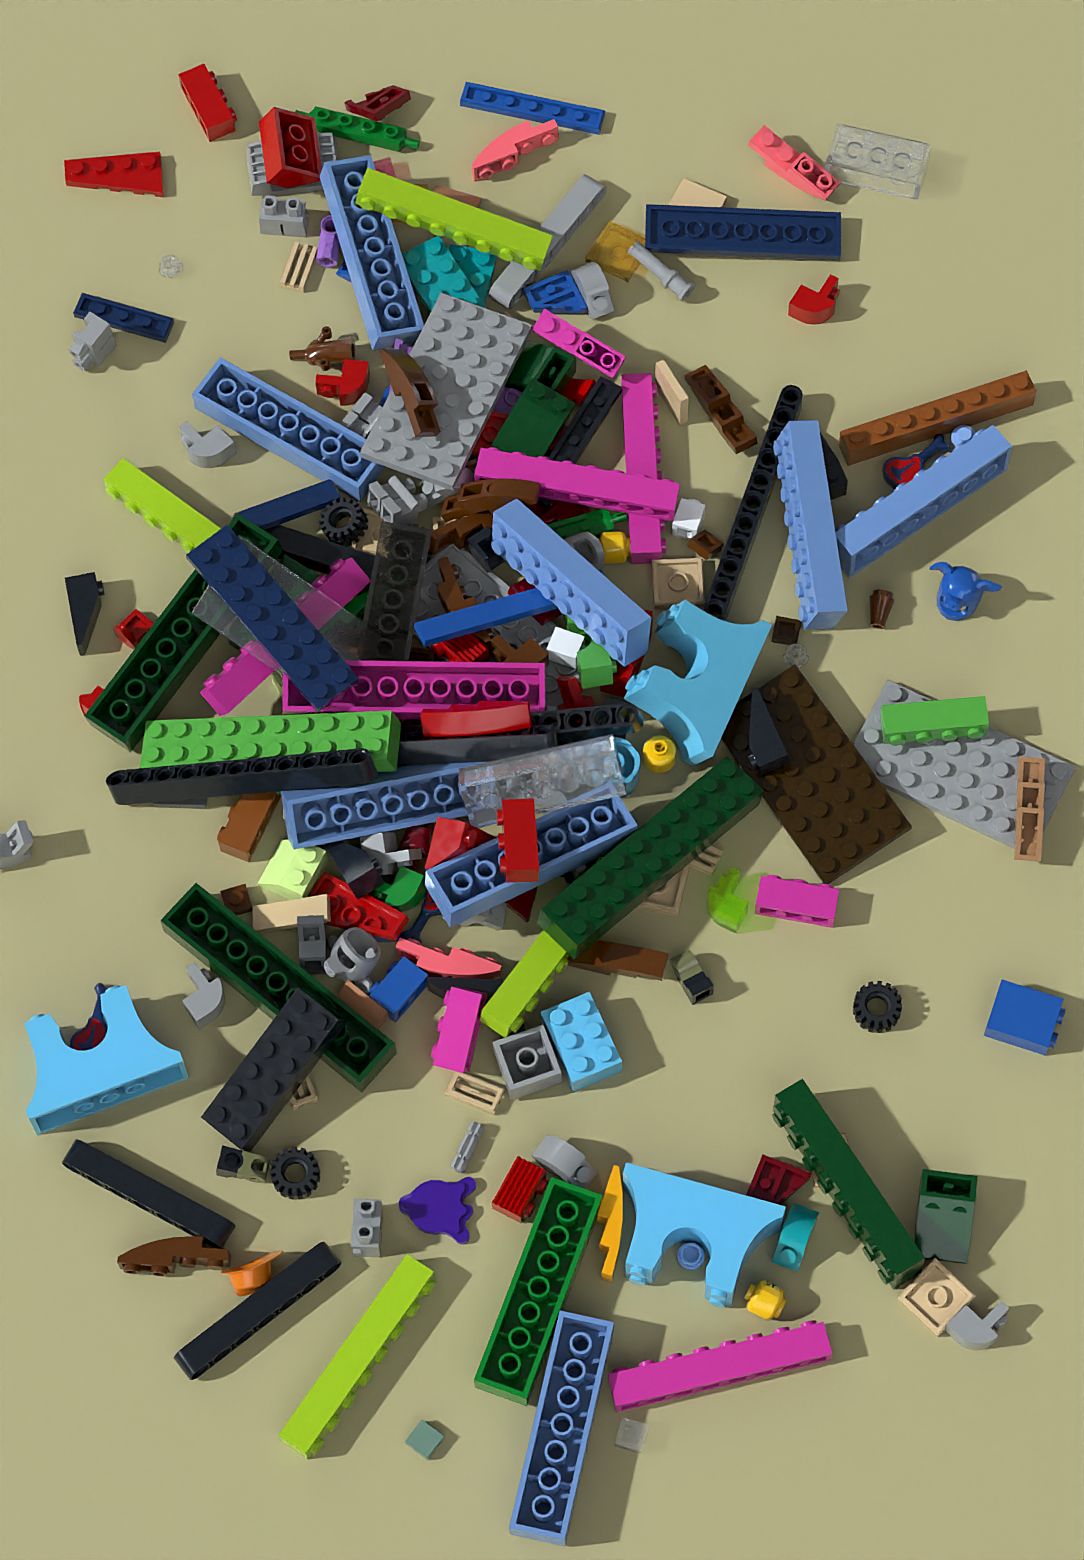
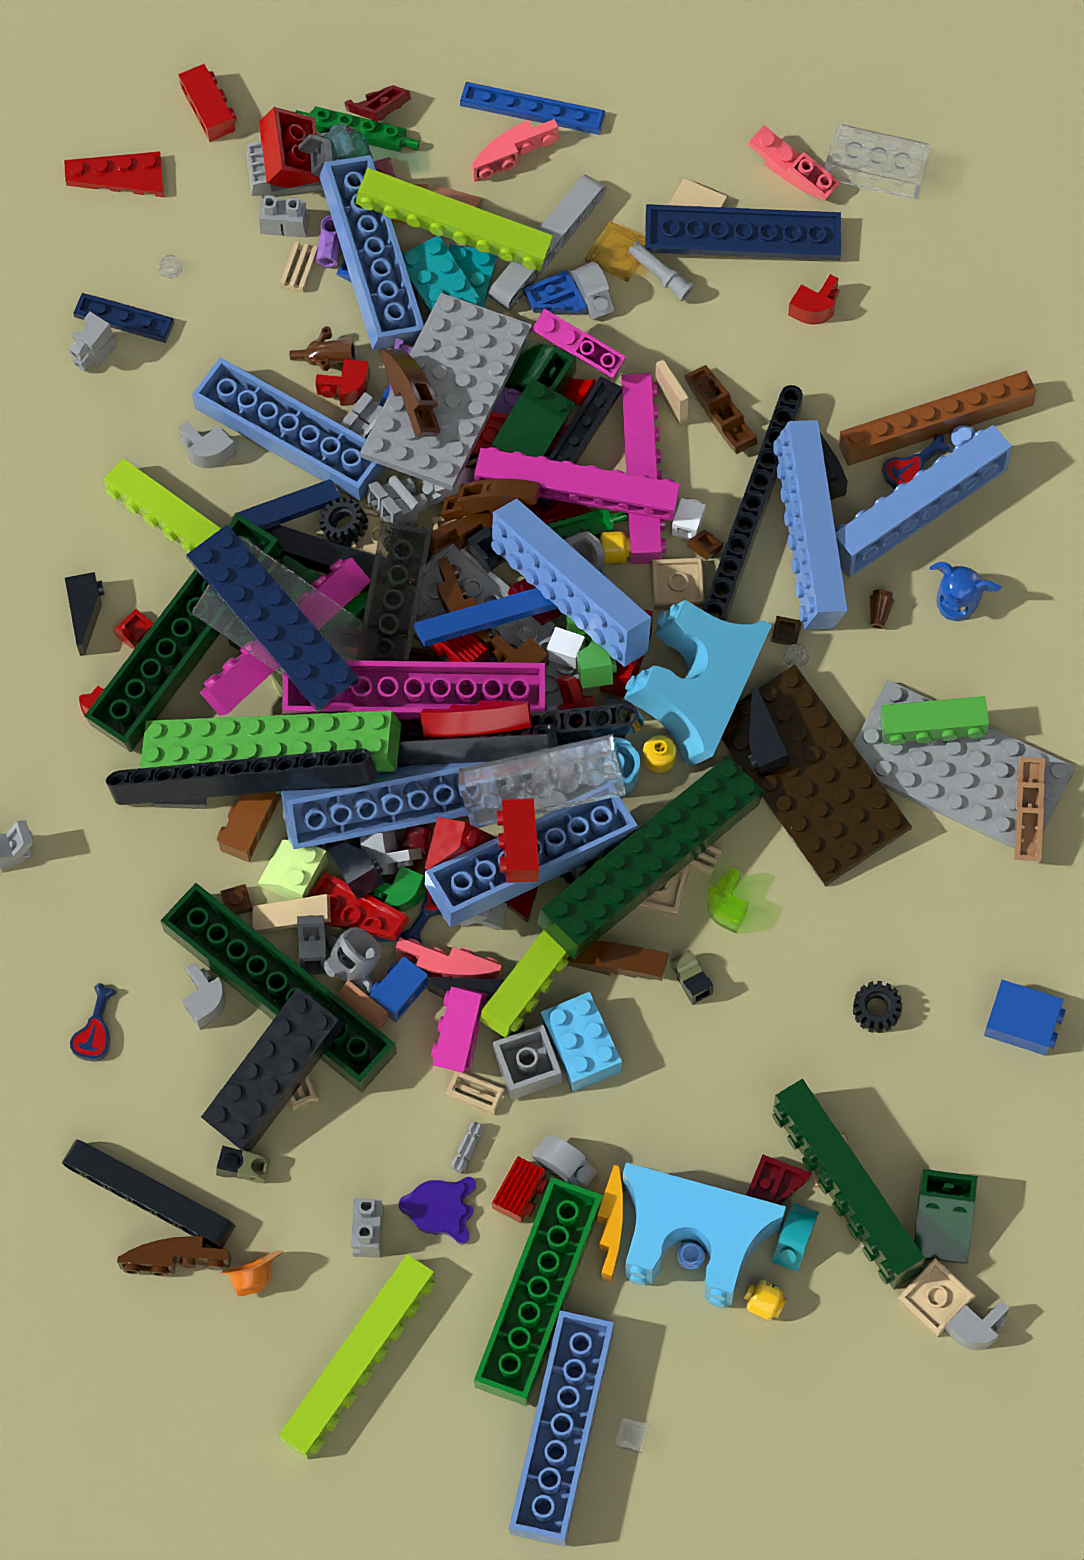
(89, 1081): medium azure piece -> none
(257, 1310): black beam -> none
(299, 1188): black tyre -> none
(319, 150): none -> flat silver bracket
(347, 142): none -> clear light blue brick
(424, 1439): sand green tile -> none
(719, 1366): dark pink brick -> none
(796, 901): dark pink brick -> none

